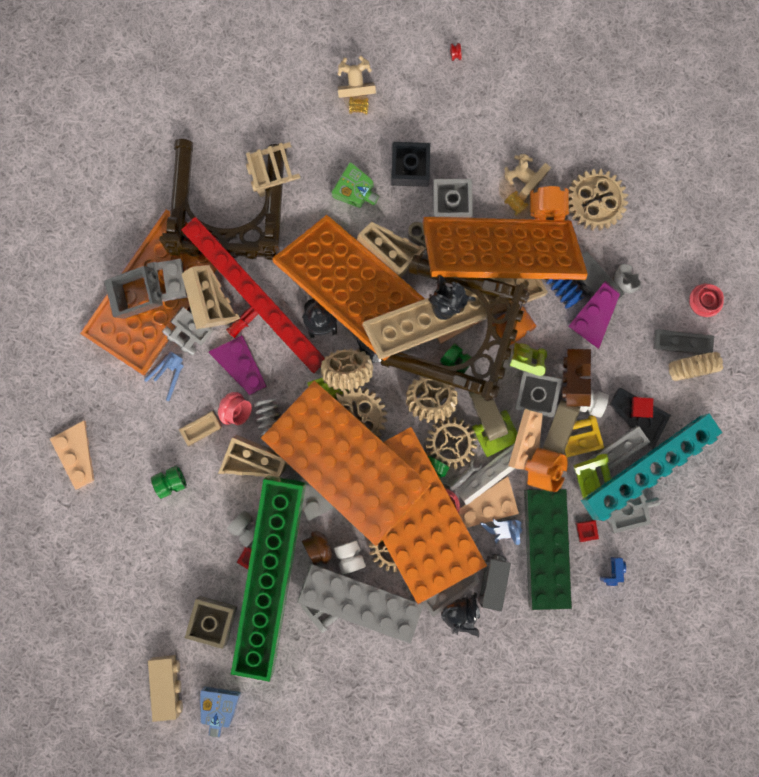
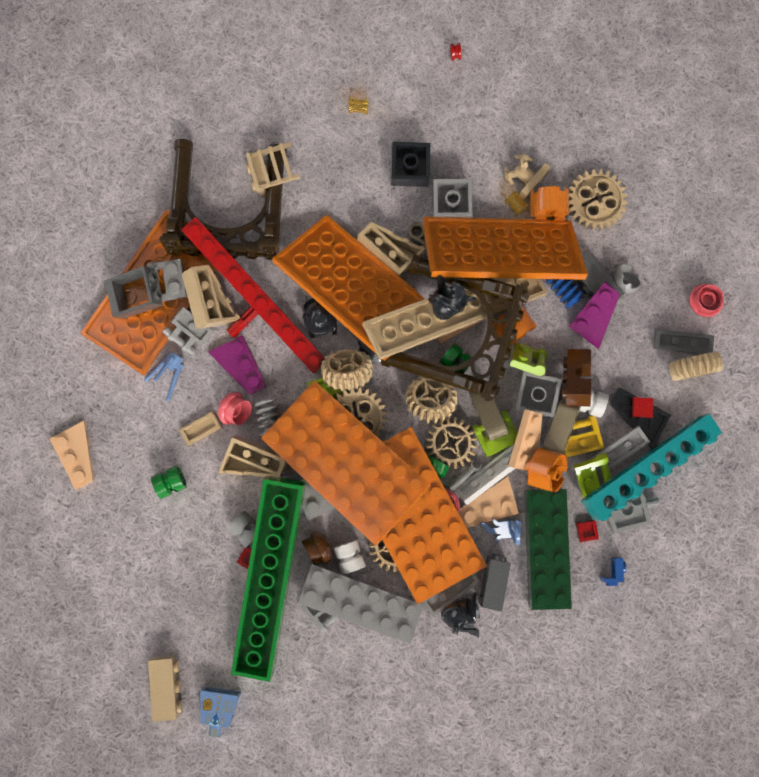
(210, 622): dark tan brick -> none
(355, 79): tan piece -> none
(355, 188): bright green torso -> none

